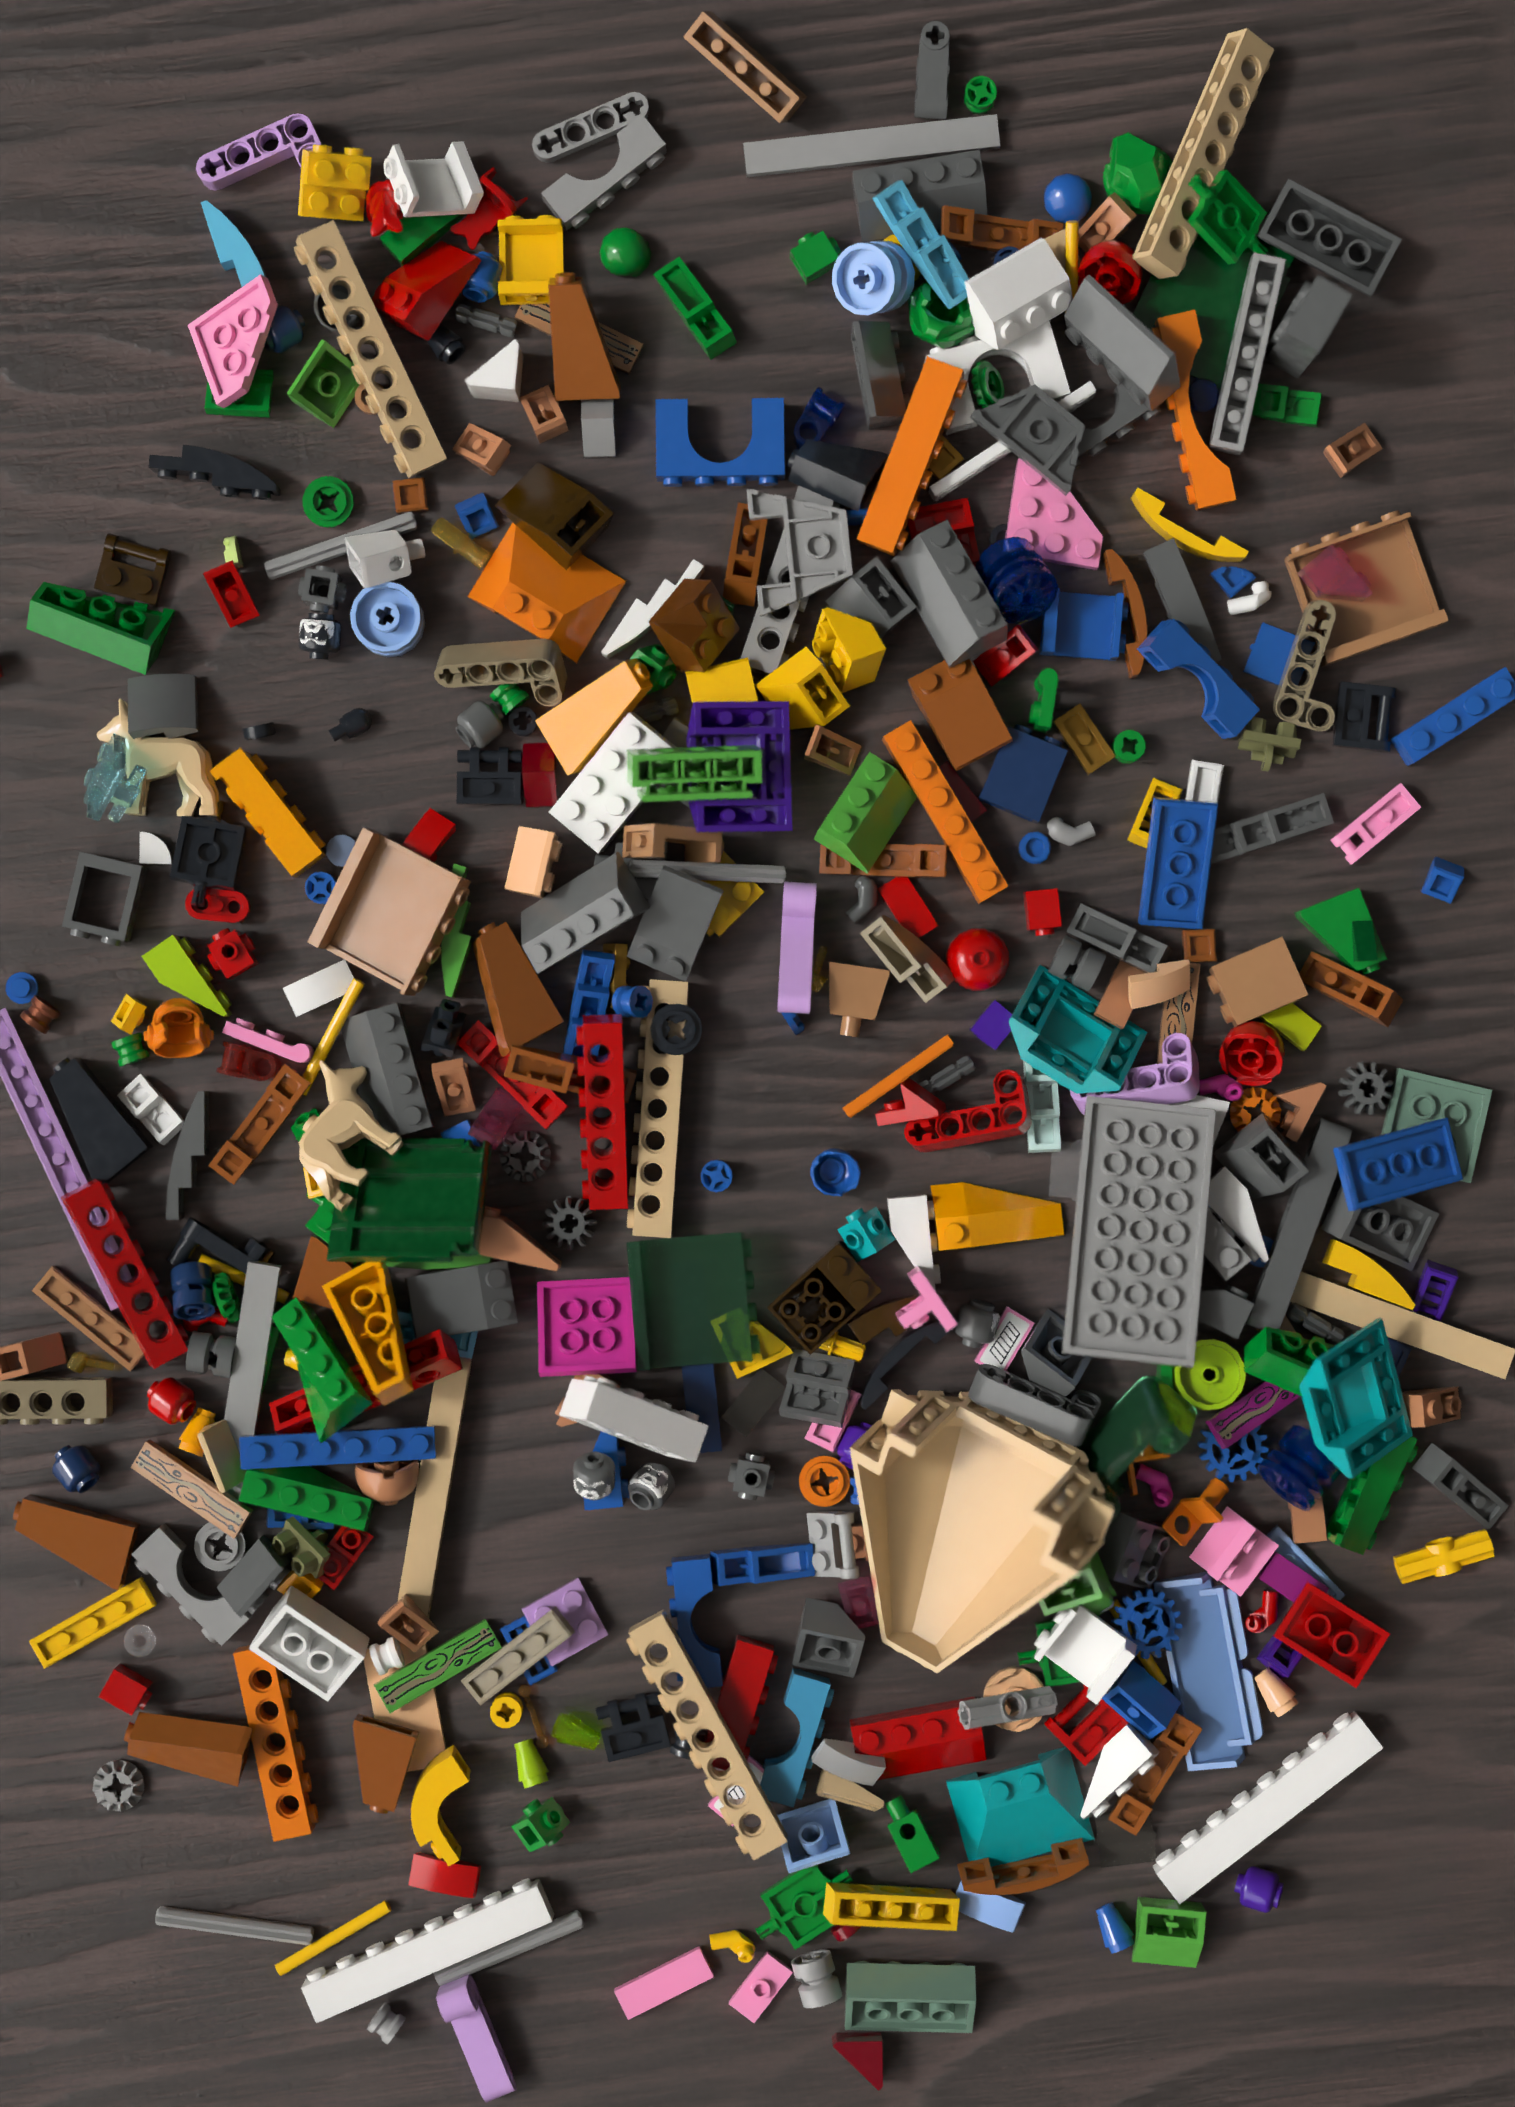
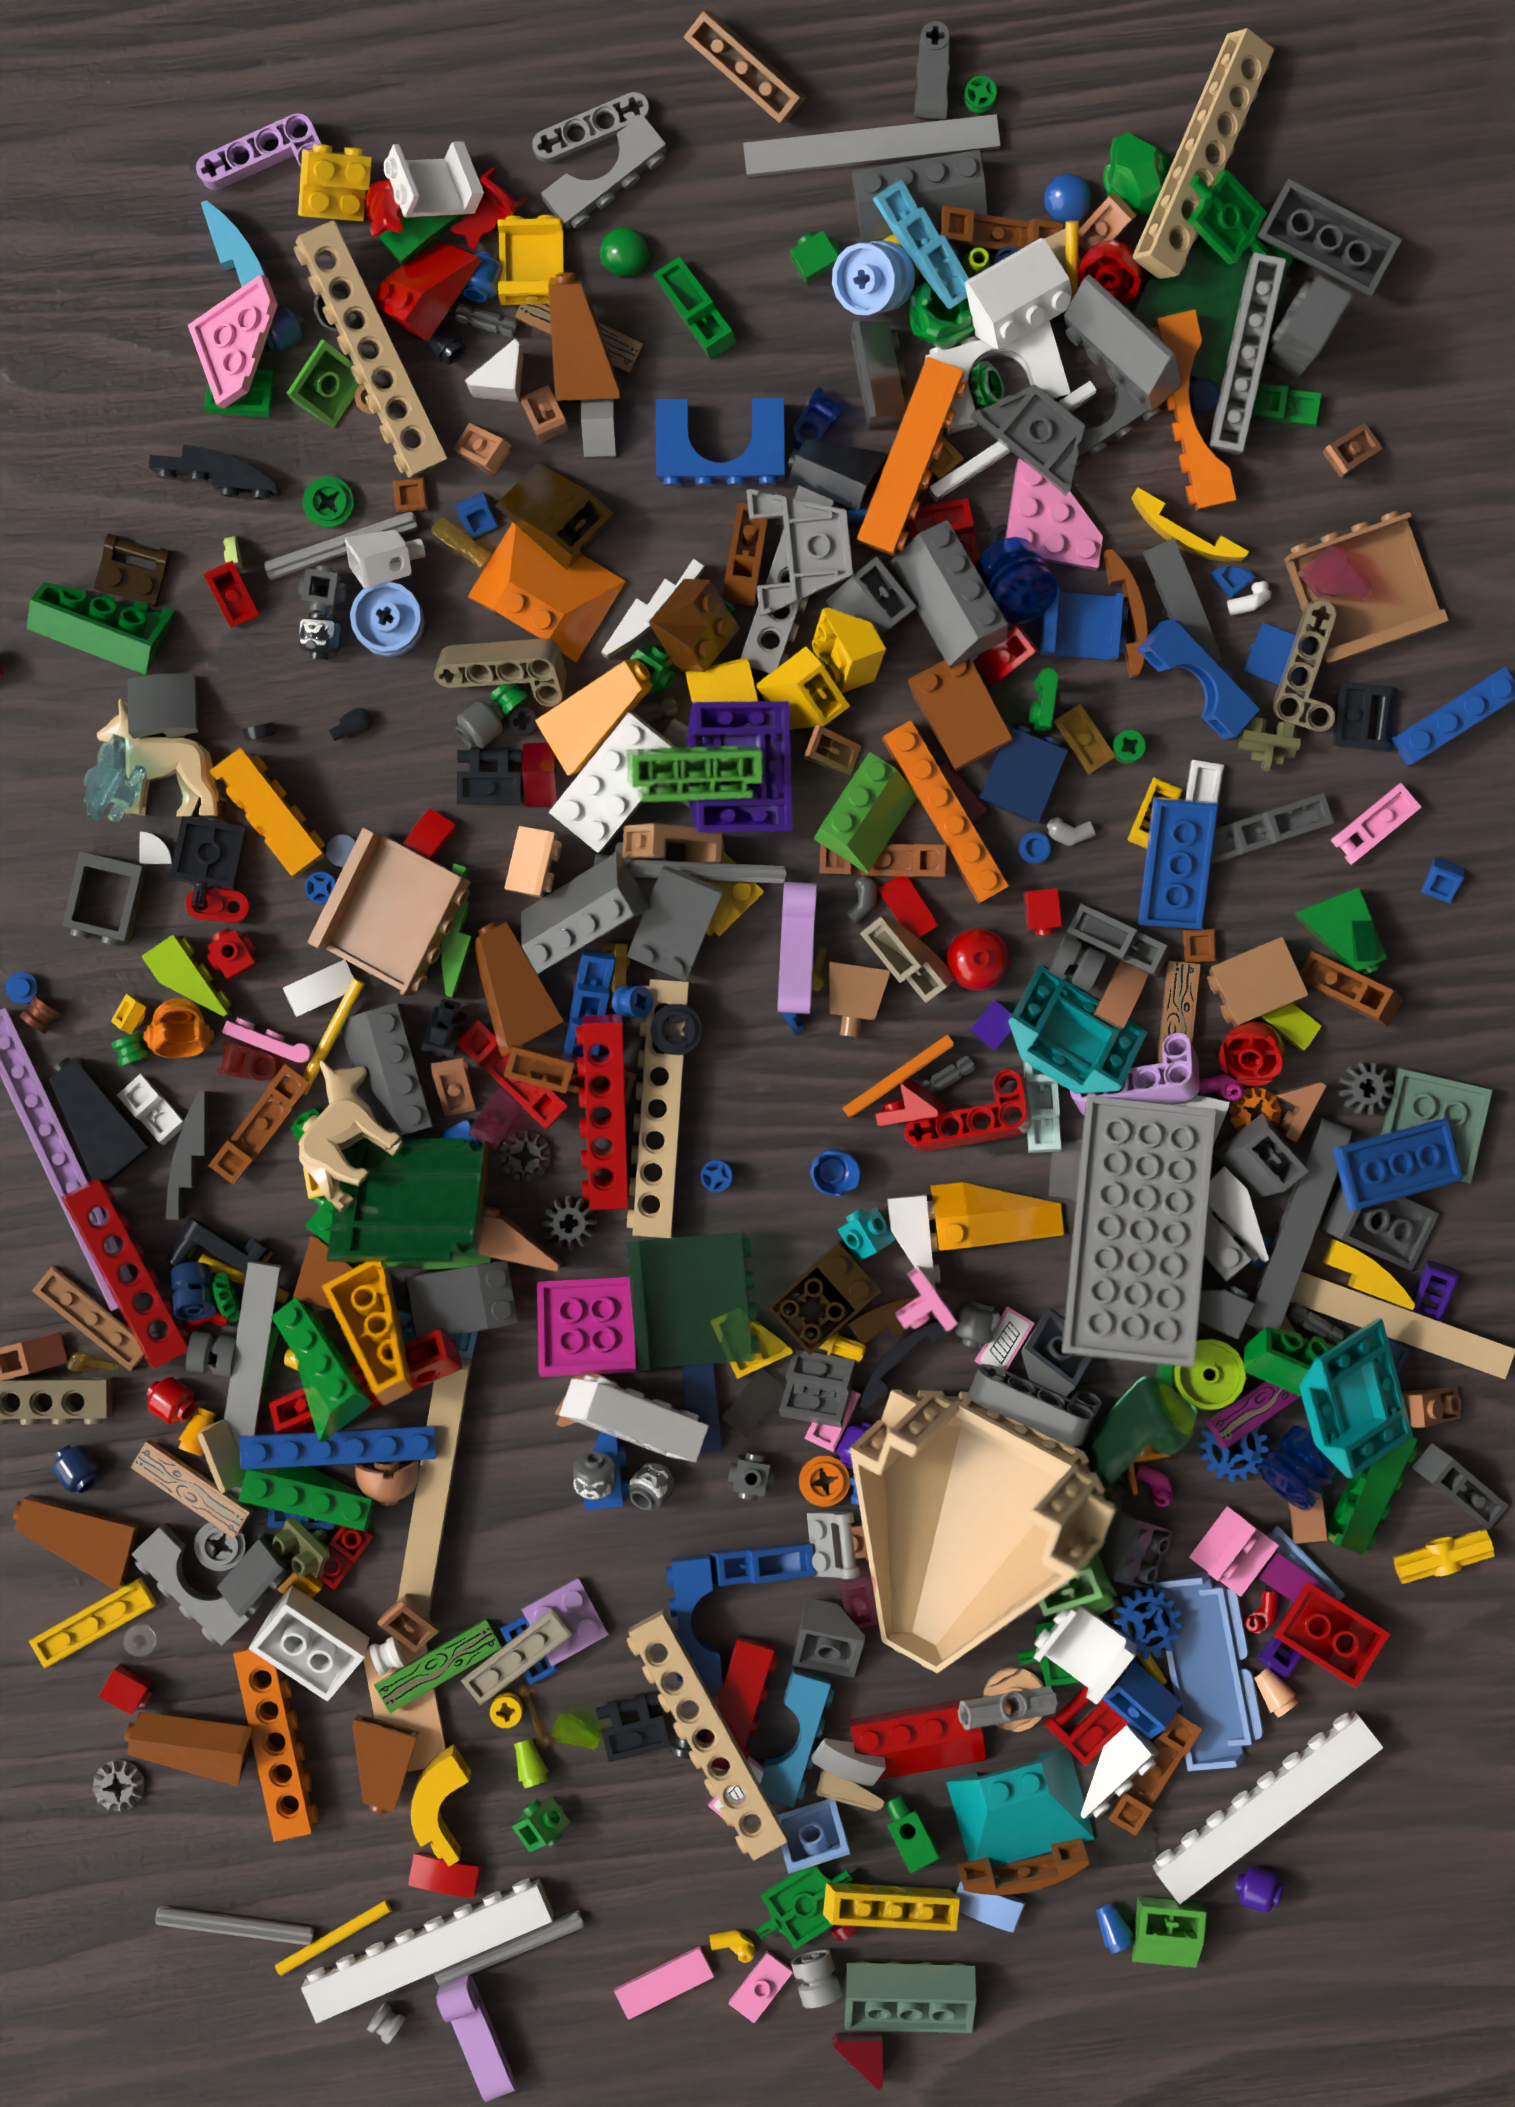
(972, 268): none -> lime cone
(1159, 986): light nougat slope -> none
(1197, 1511): orange bracket -> none

